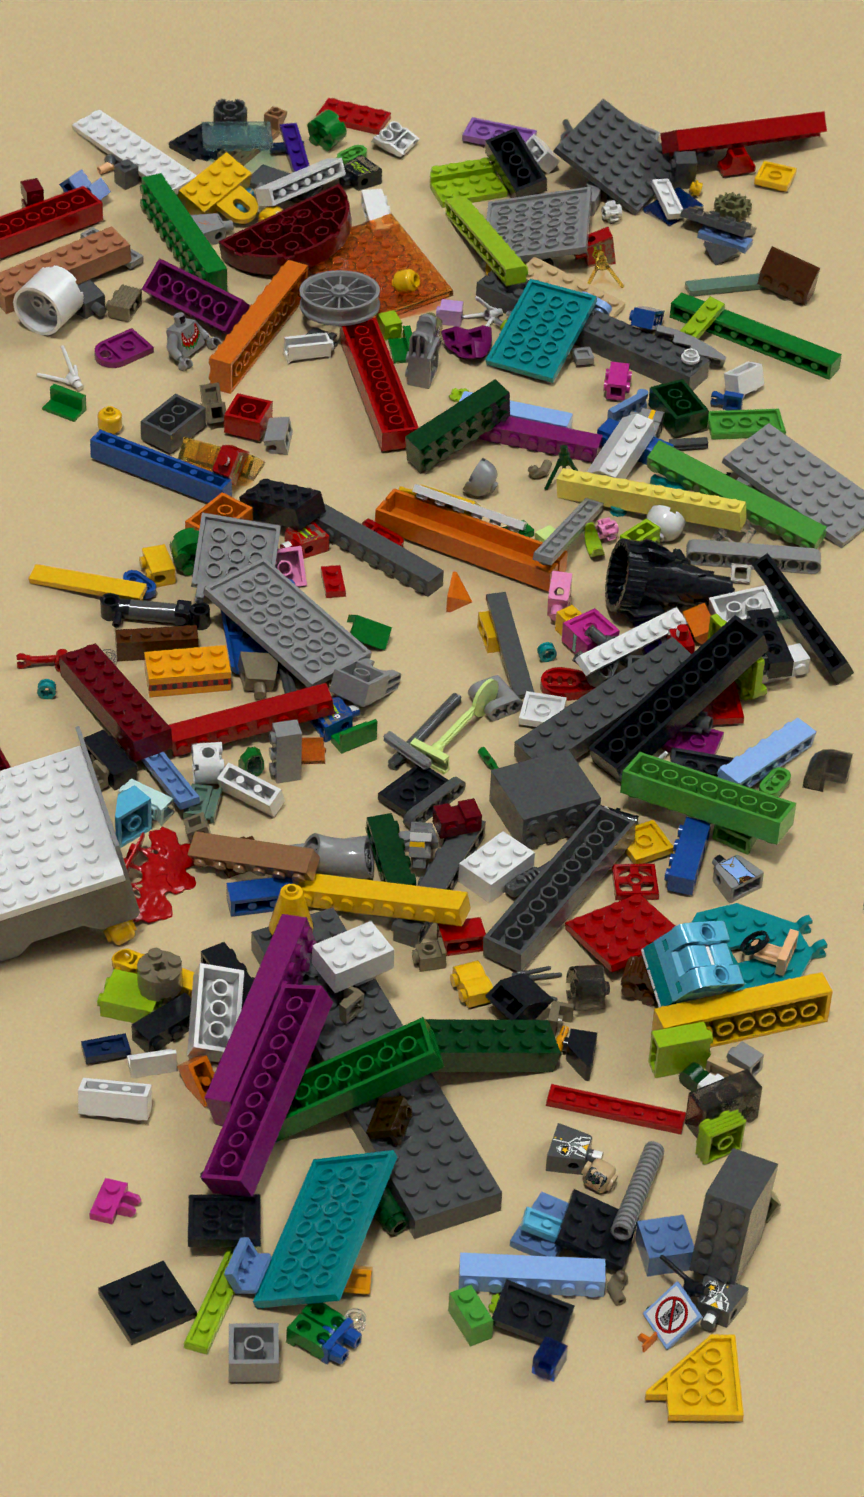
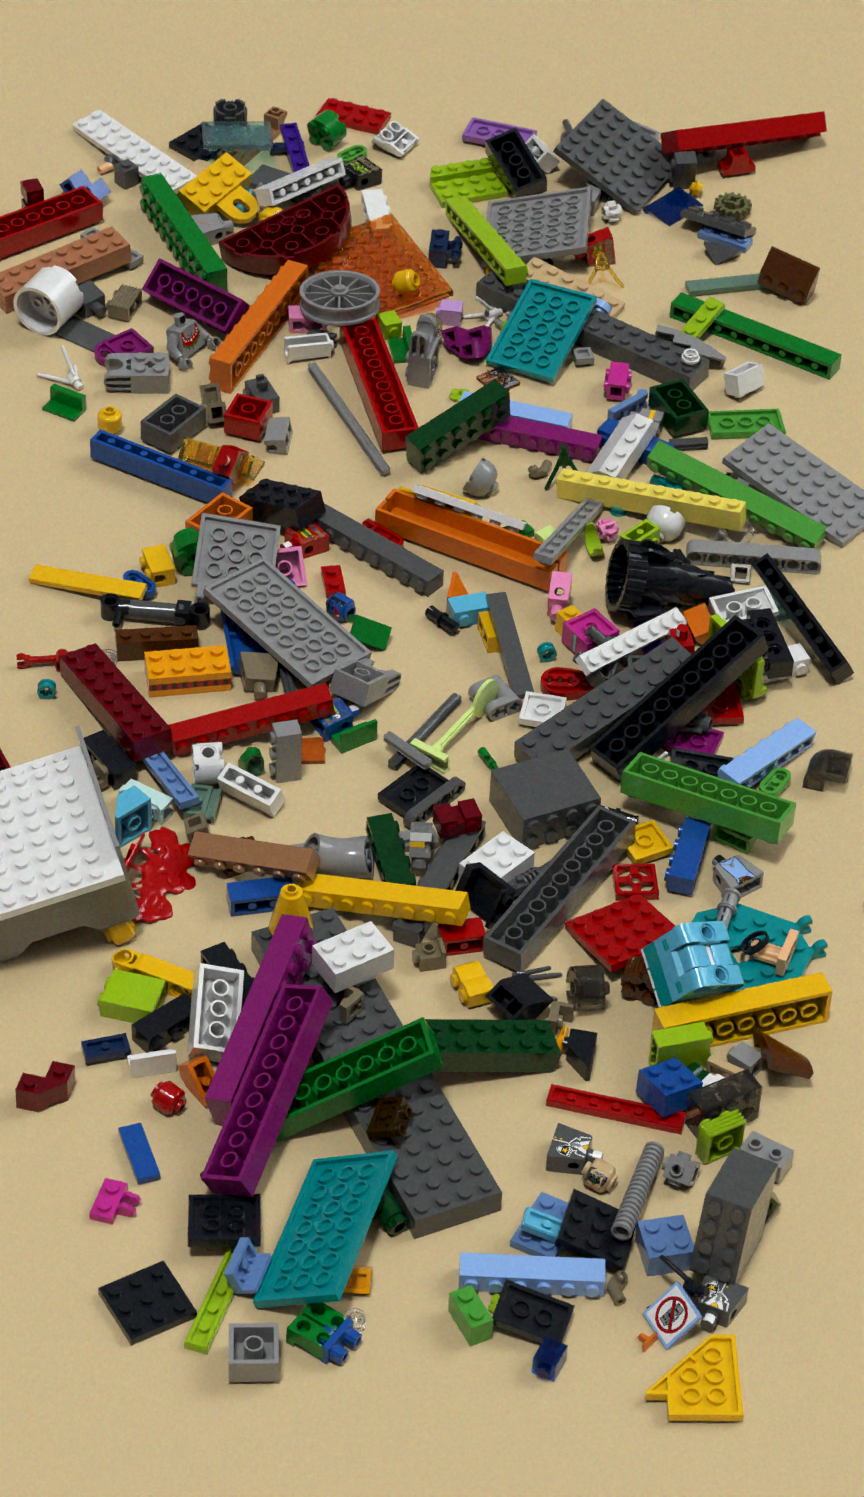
(38, 1092): none -> dark red brick
(82, 333): none -> dark grey window
(114, 1099): white brick -> none
(138, 372): none -> light grey brick
(139, 1153): none -> blue tile
(159, 974): dark tan brick -> none
(168, 1098): none -> red head
(261, 388): none -> dark grey brick
(299, 323): none -> bright pink brick
(340, 606): none -> blue head
(349, 419): none -> light grey axle
(442, 619): none -> black axle
(443, 249): none -> dark blue brick
(465, 608): none -> medium azure brick
(486, 891): none -> black panel
(501, 376): none -> piece
(646, 317): blue brick -> none
(667, 198): white plate -> none
(667, 1086): none -> blue brick
(688, 1171): none -> light grey brick
(727, 906): none -> light grey pin
(729, 400): blue plate -> none
(770, 1150): none -> light grey brick
(775, 176): yellow plate -> none
(781, 1057): none -> reddish brown slope

